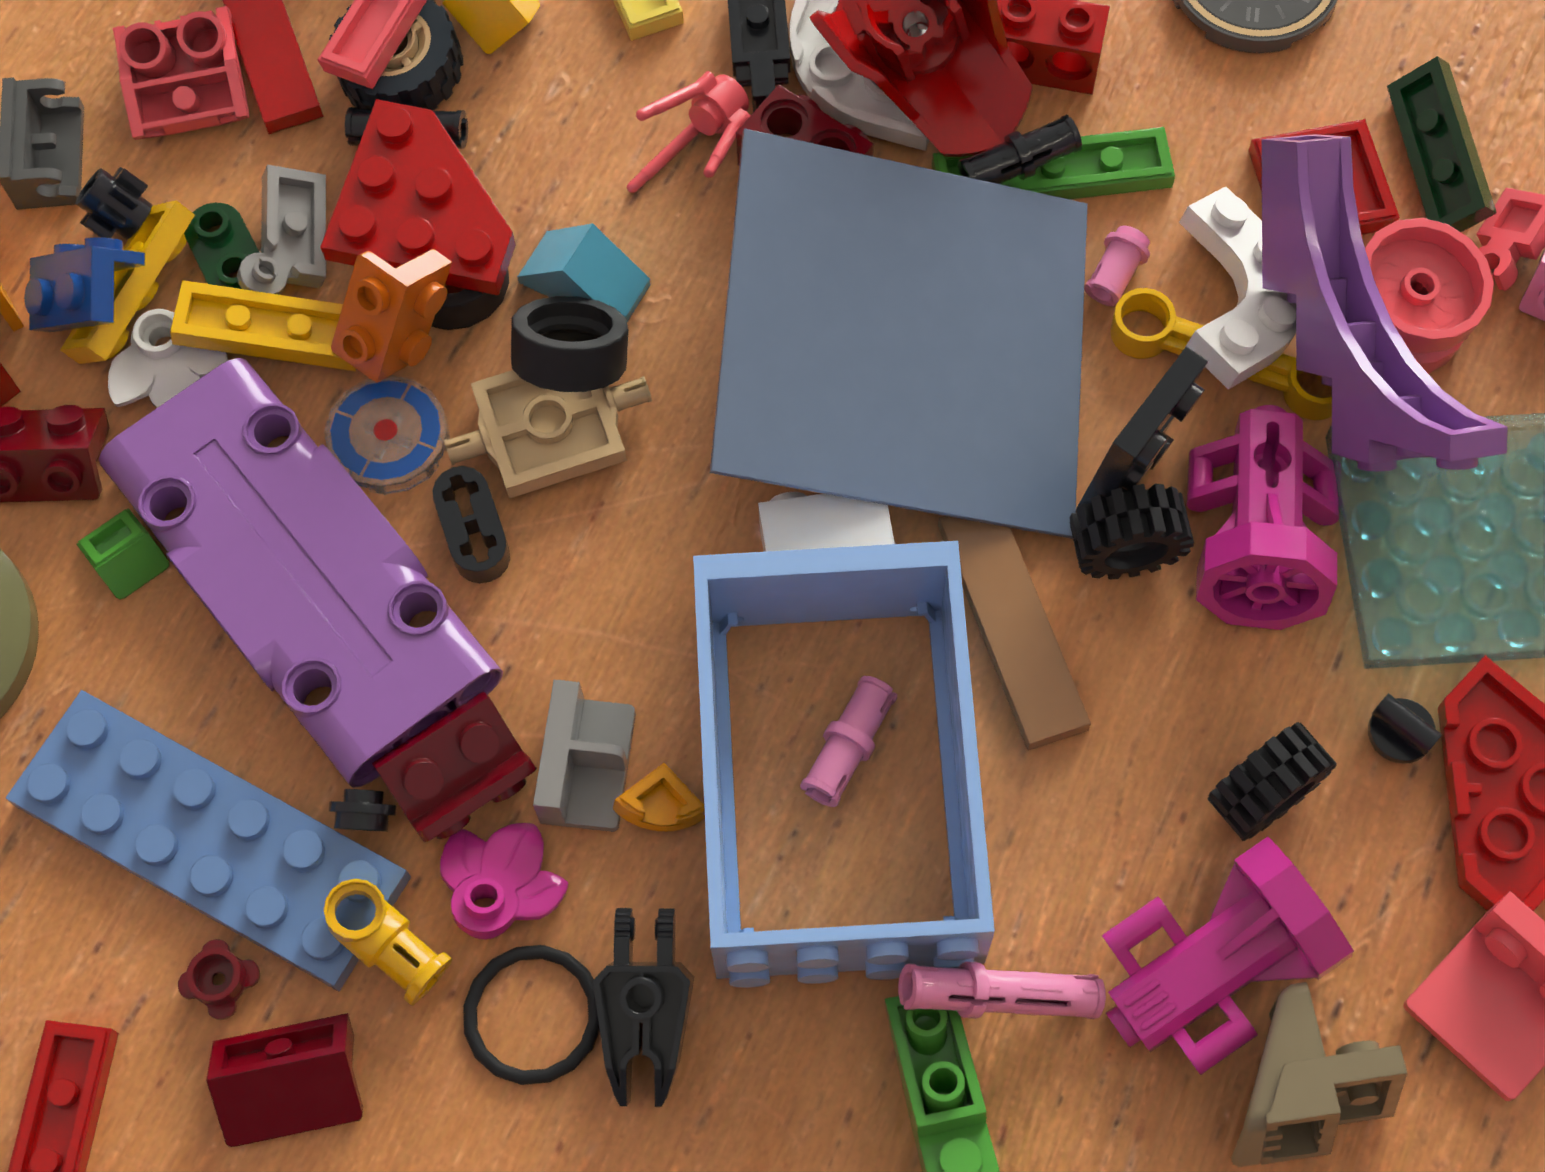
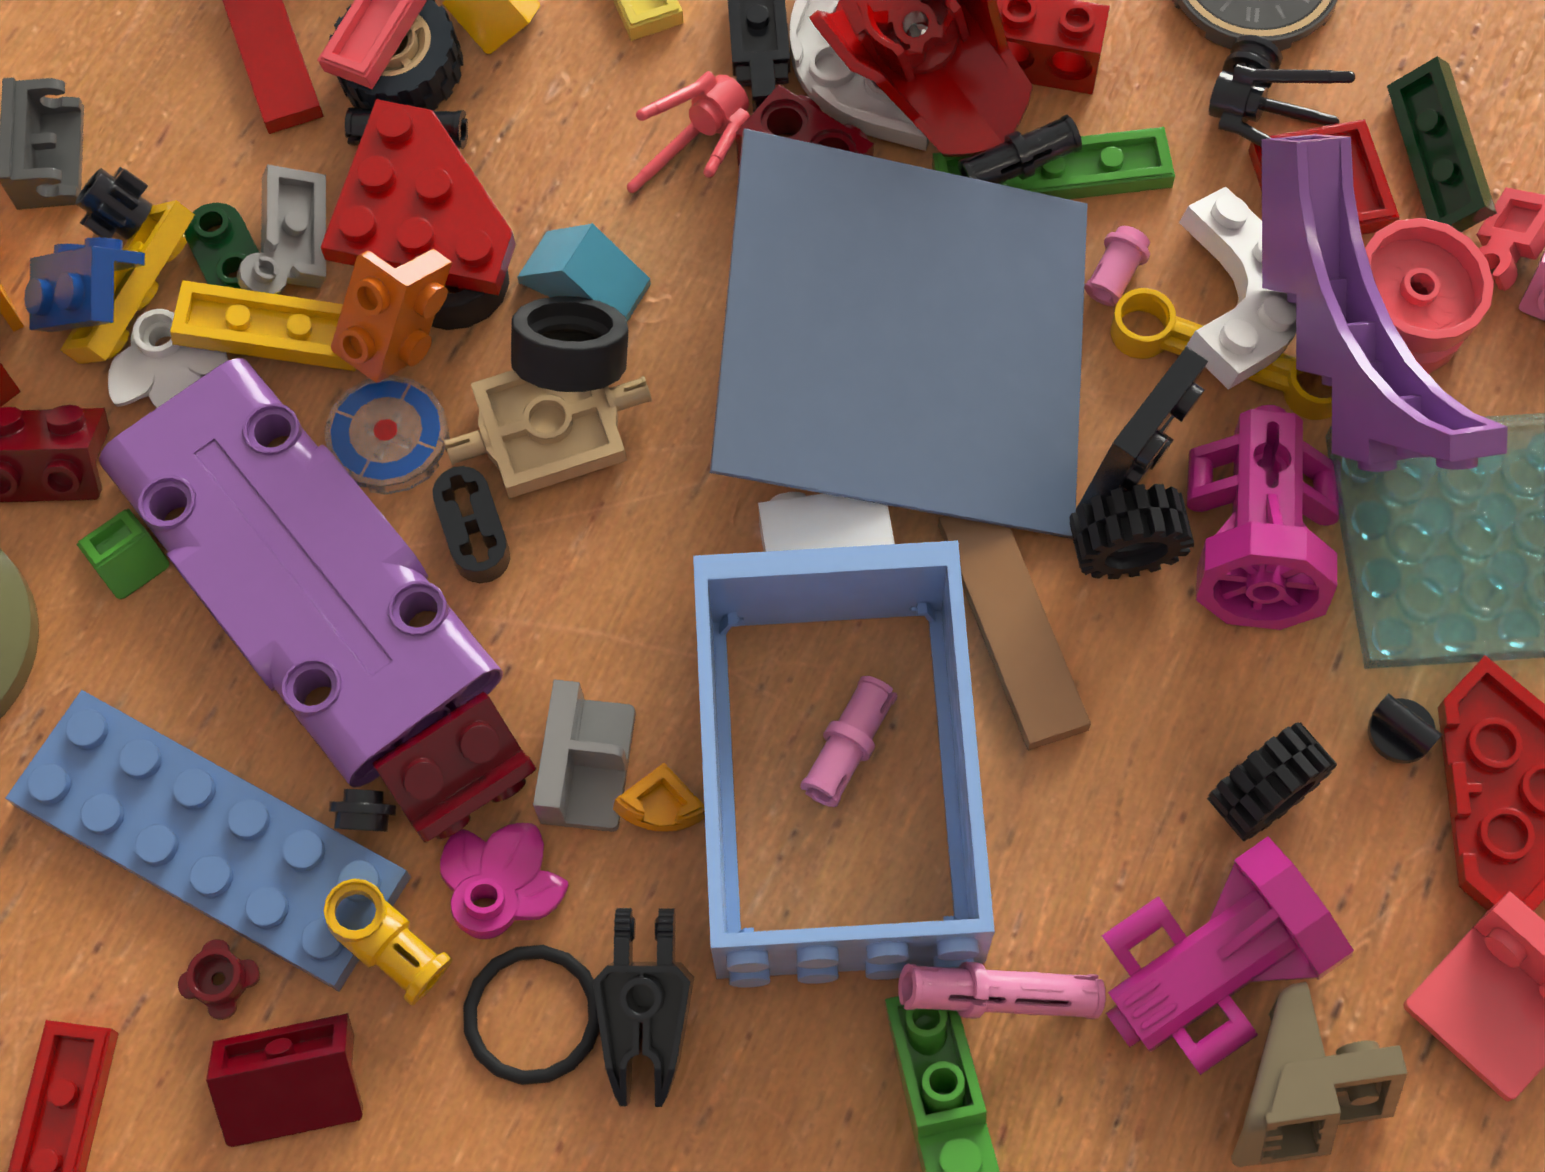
(180, 74): coral slope -> none
(1241, 98): none -> black plant
(1254, 53): none -> black bush

